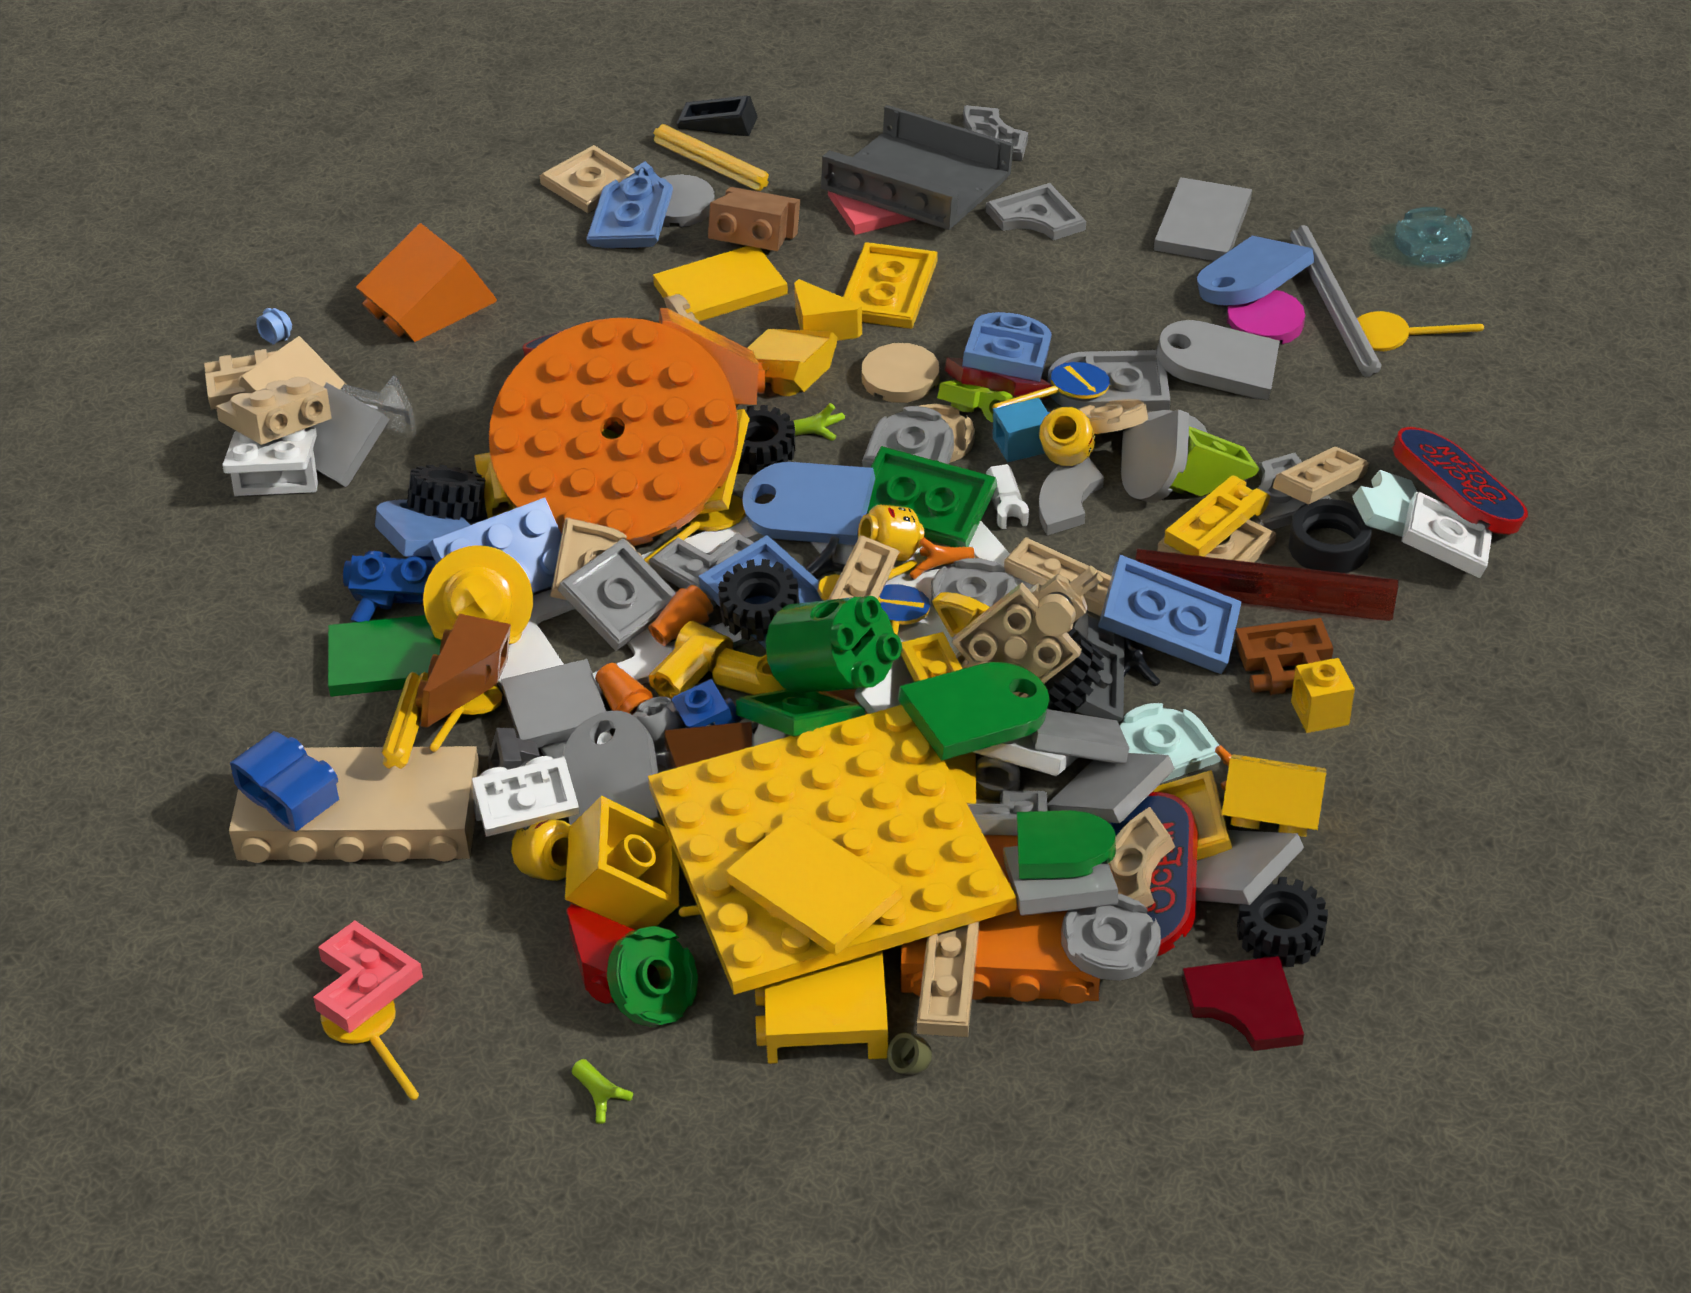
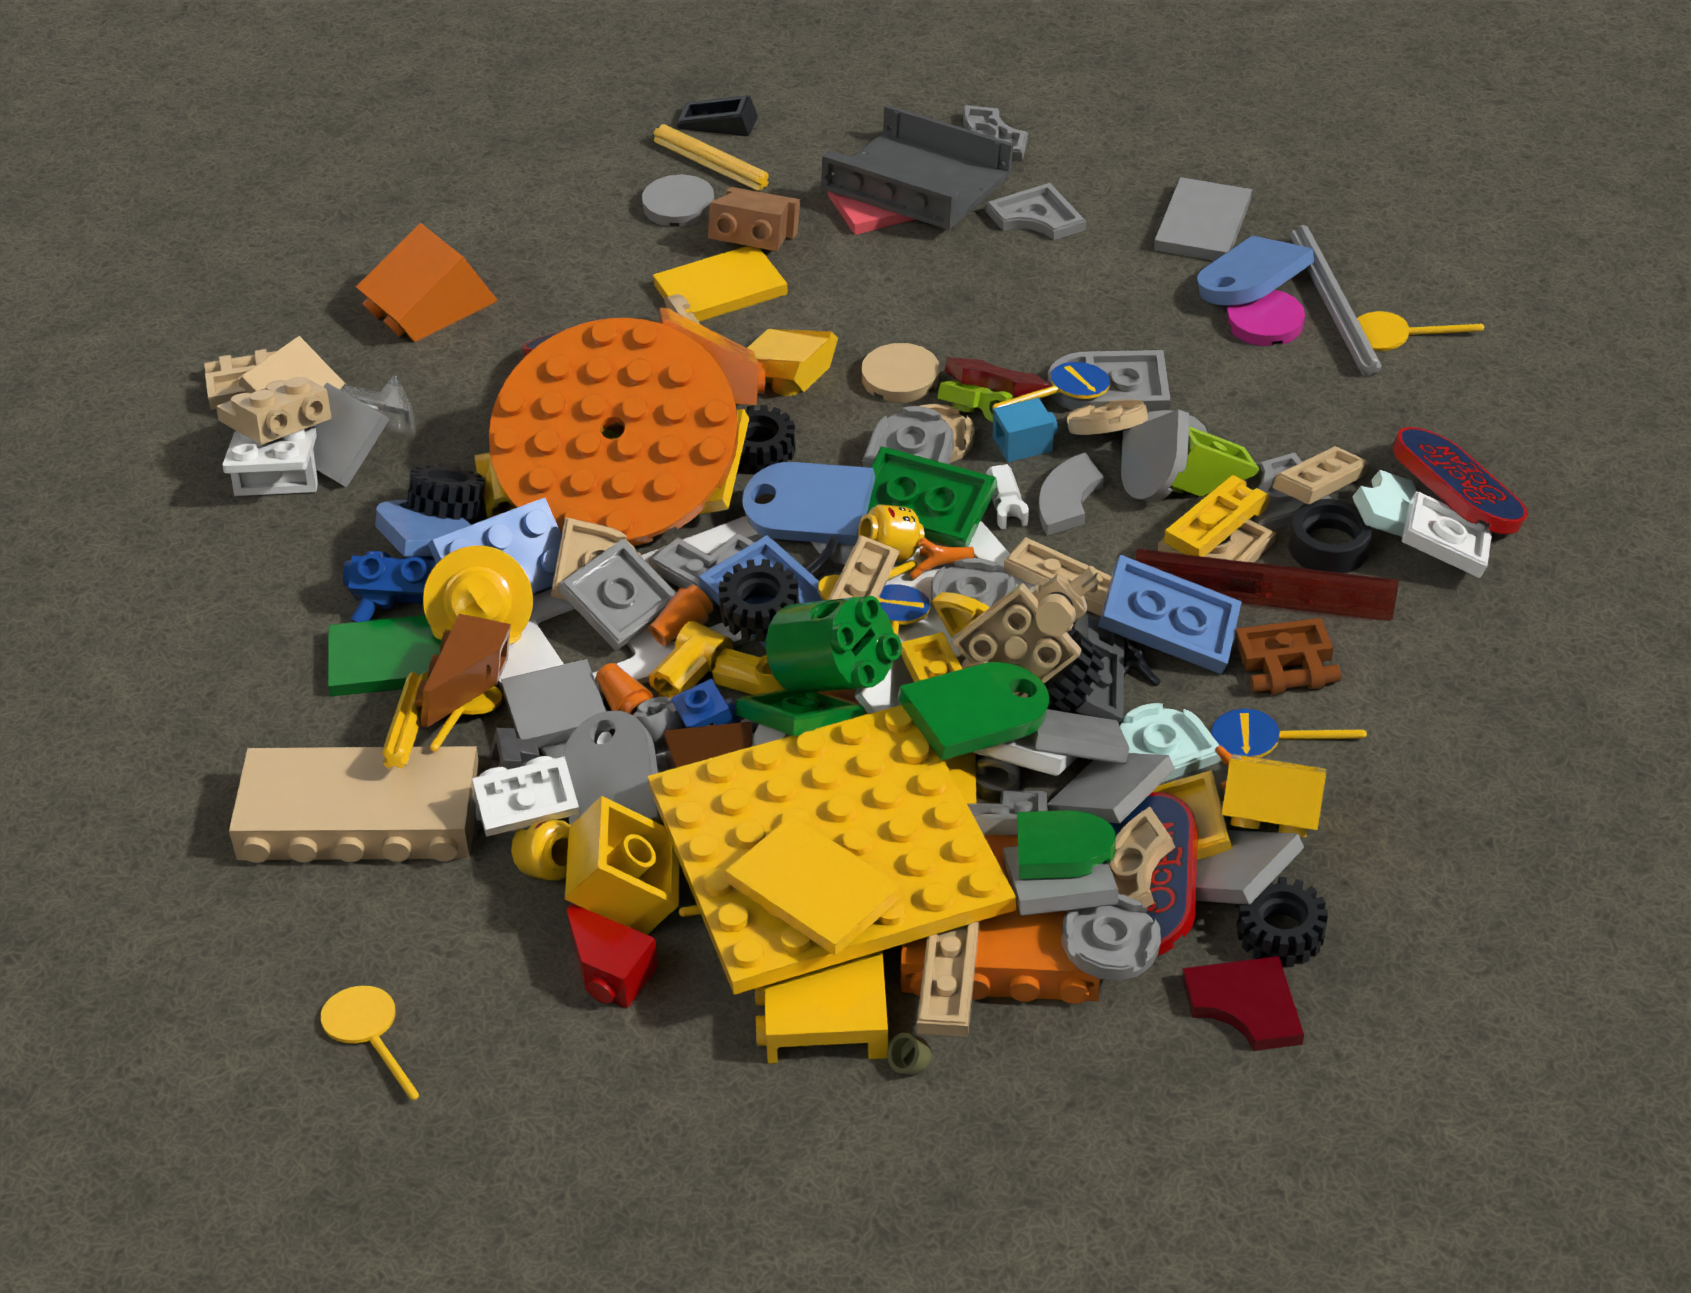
(274, 325): light blue plate -> none
(285, 780): blue brick -> none
(370, 978): coral plate -> none
(584, 176): tan tile -> none
(599, 1088): lime bar -> none
(629, 979): green tile -> none
(631, 211): medium blue tile -> none
(710, 522): yellow piece -> none
(817, 423): lime bar -> none
(826, 311): yellow slope -> none
(891, 283): yellow tile -> none
(1008, 345): medium blue tile -> none
(1067, 436): yellow head -> none
(1219, 357): light grey tile -> none
(1257, 734): none -> blue piece
(1322, 695): yellow brick -> none
(1416, 238): clear light blue plate -> none

